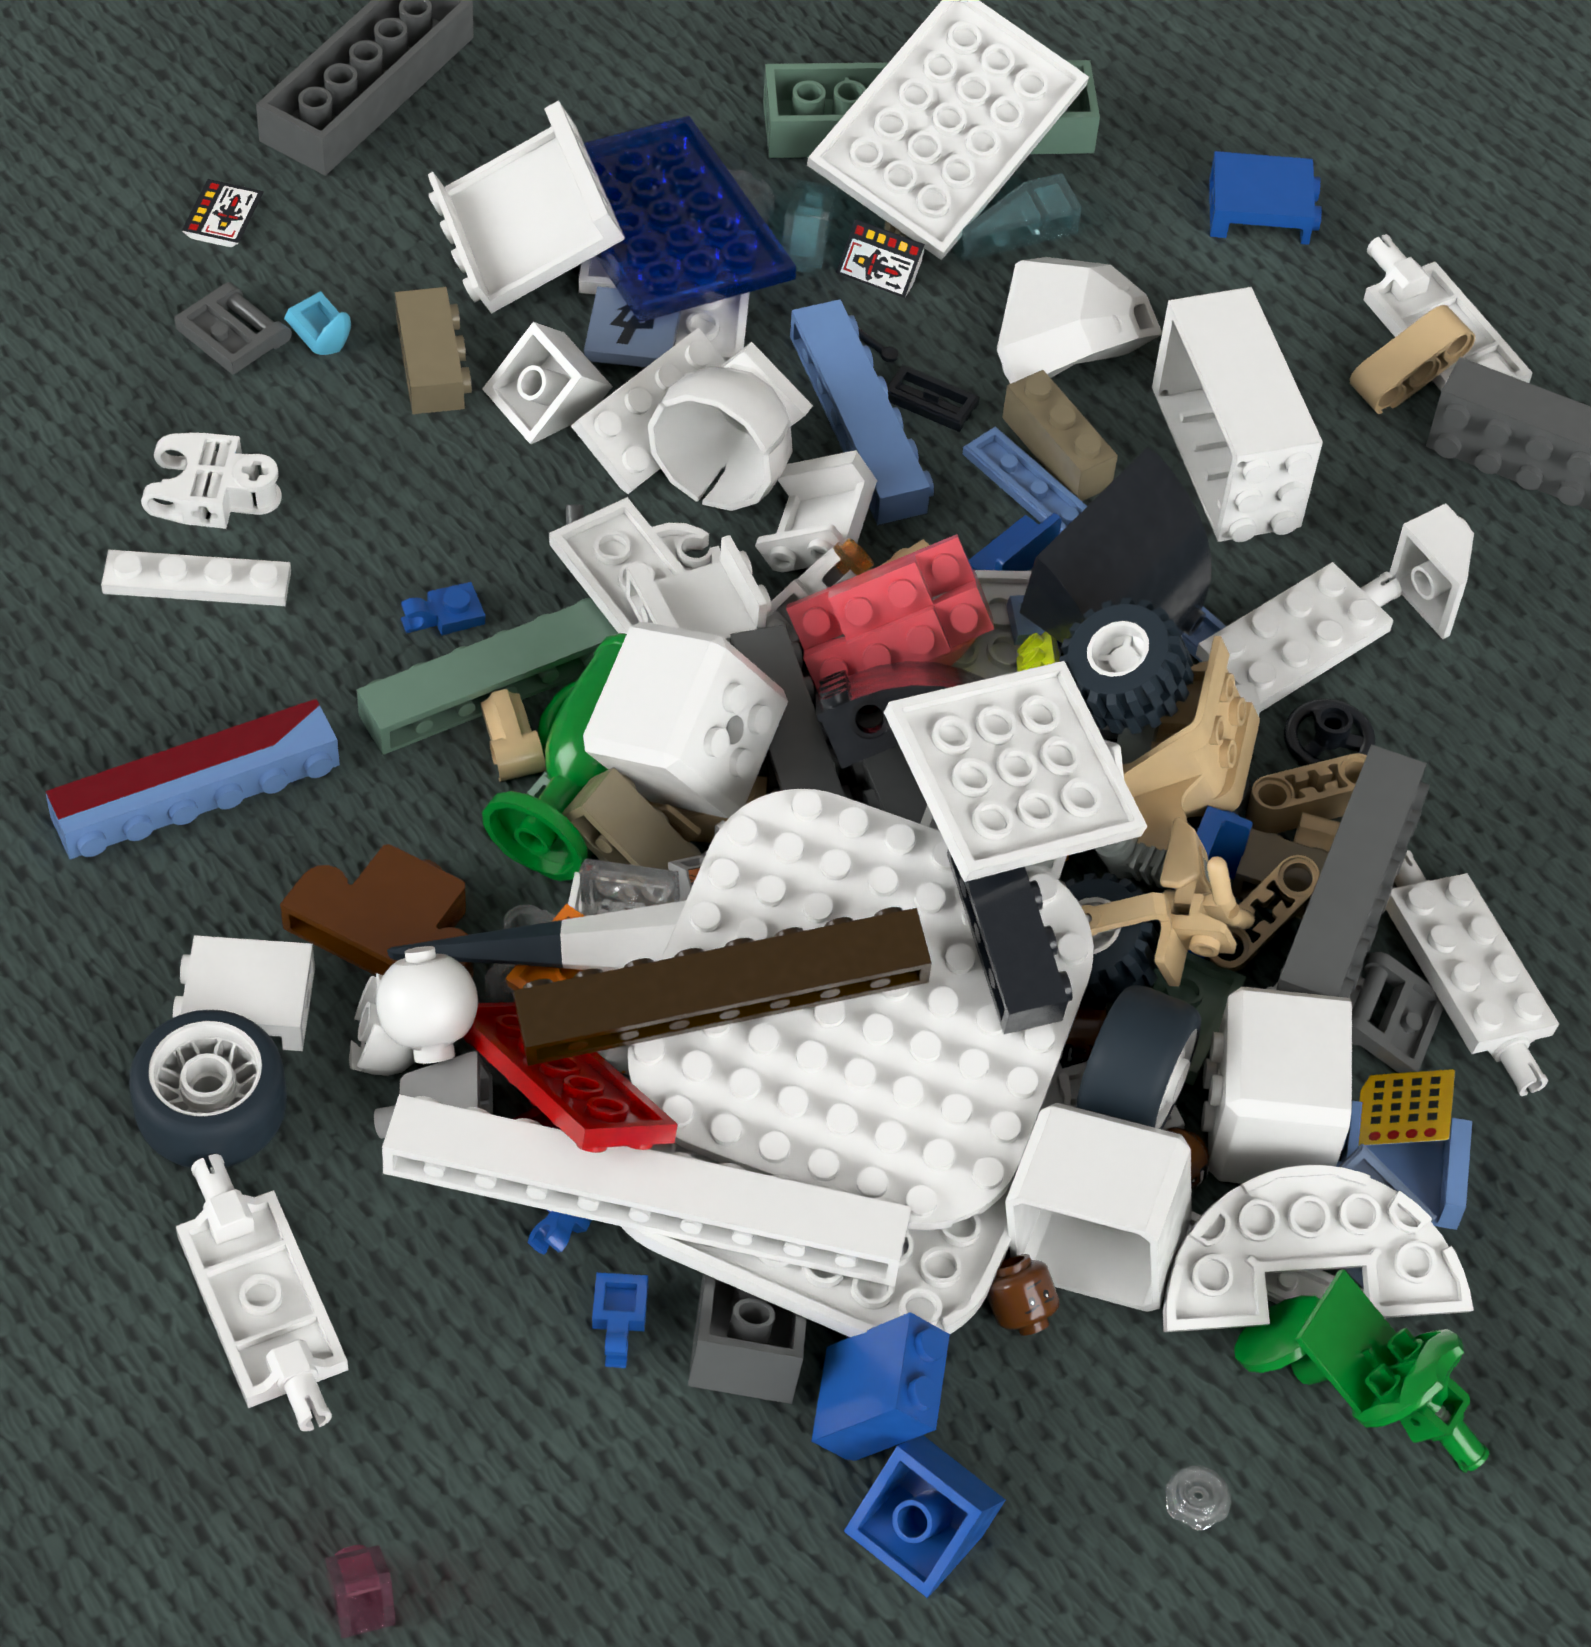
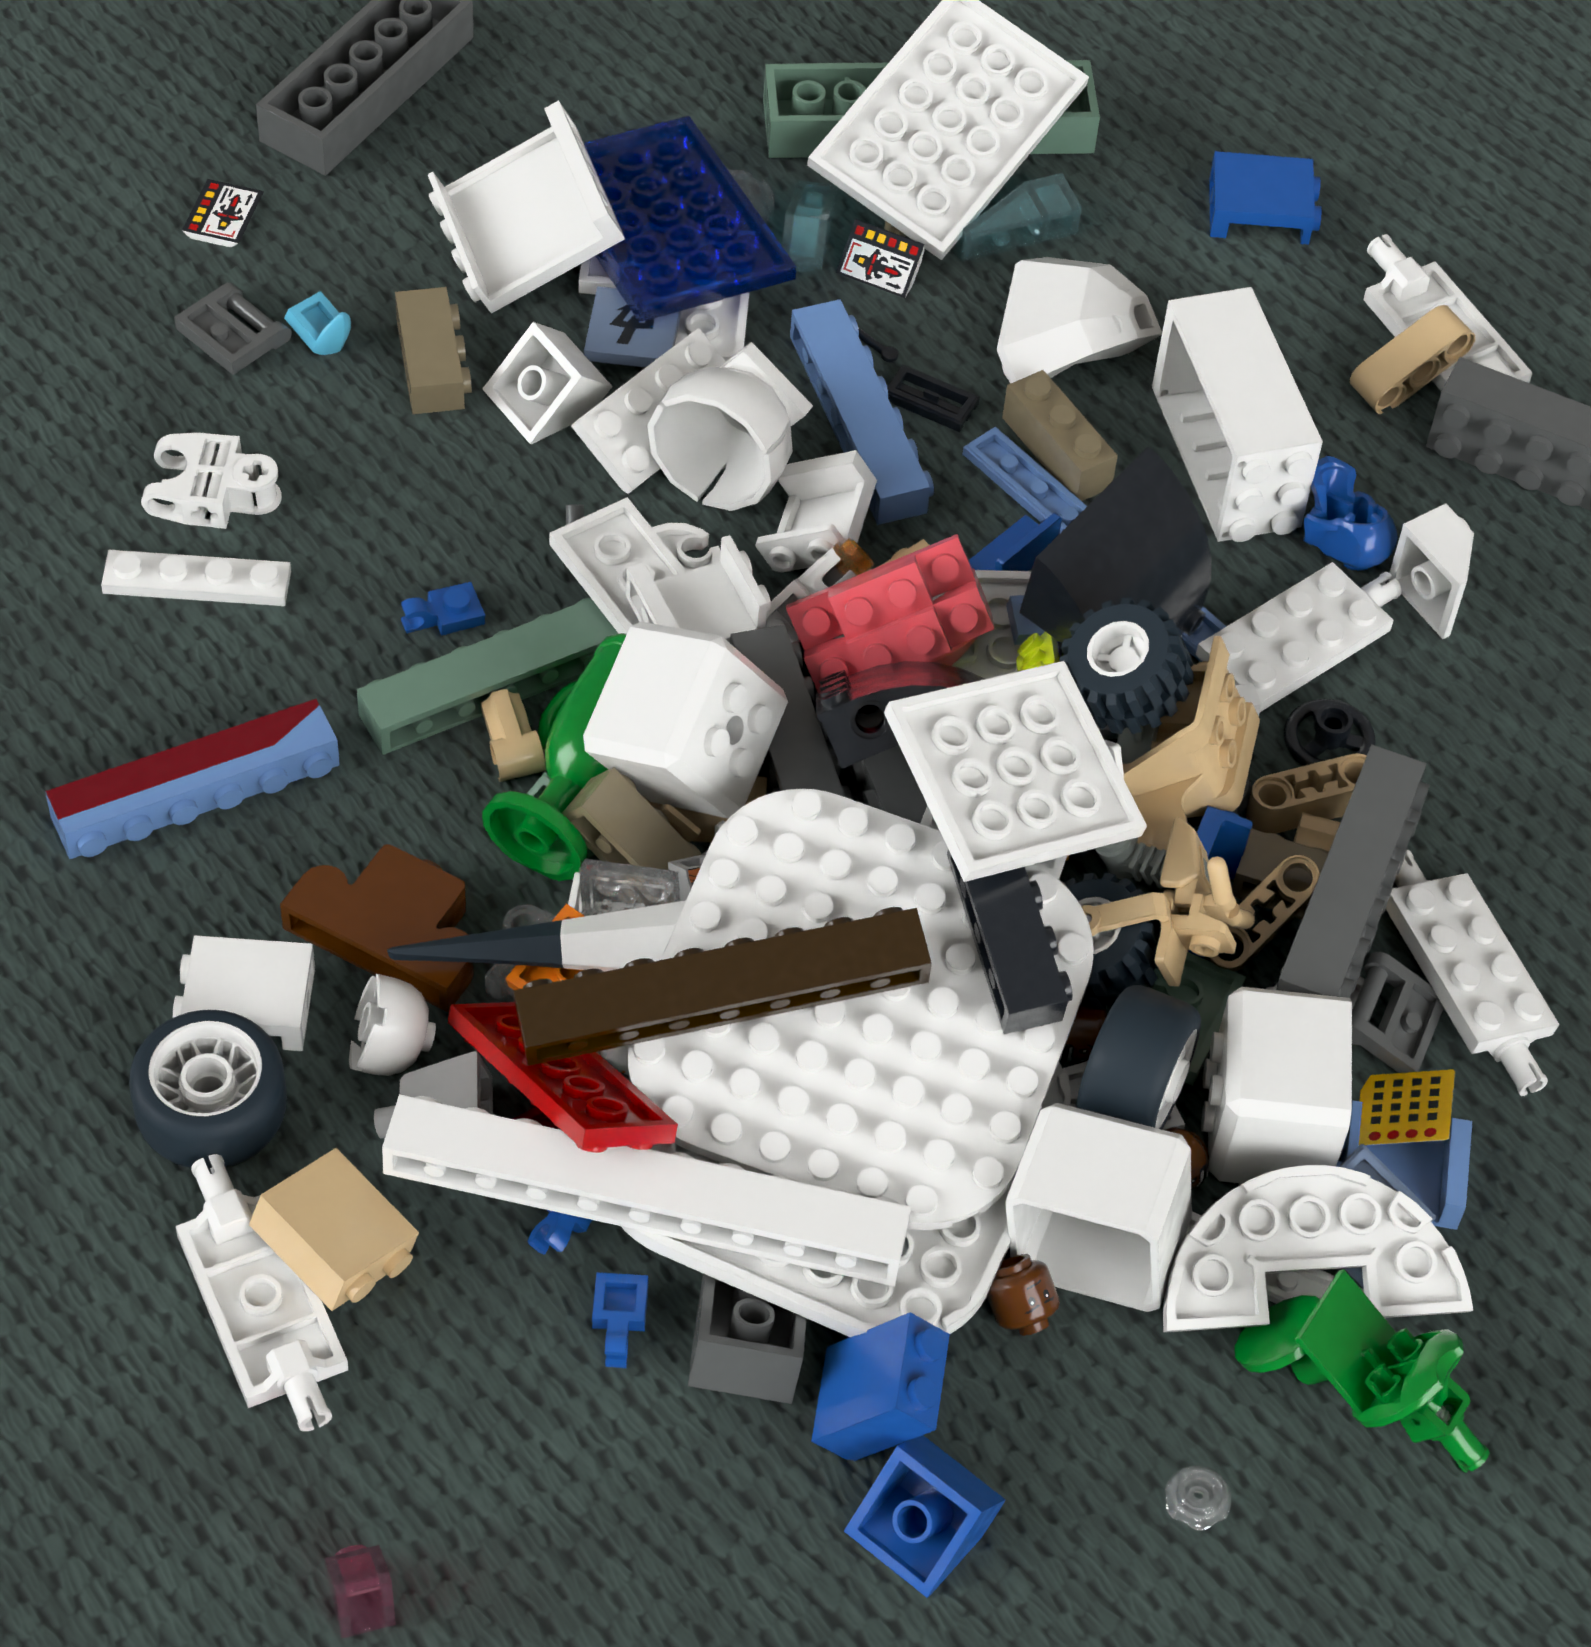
(334, 1229): none -> tan brick
(427, 1003): white brick -> none
(1347, 522): none -> blue head

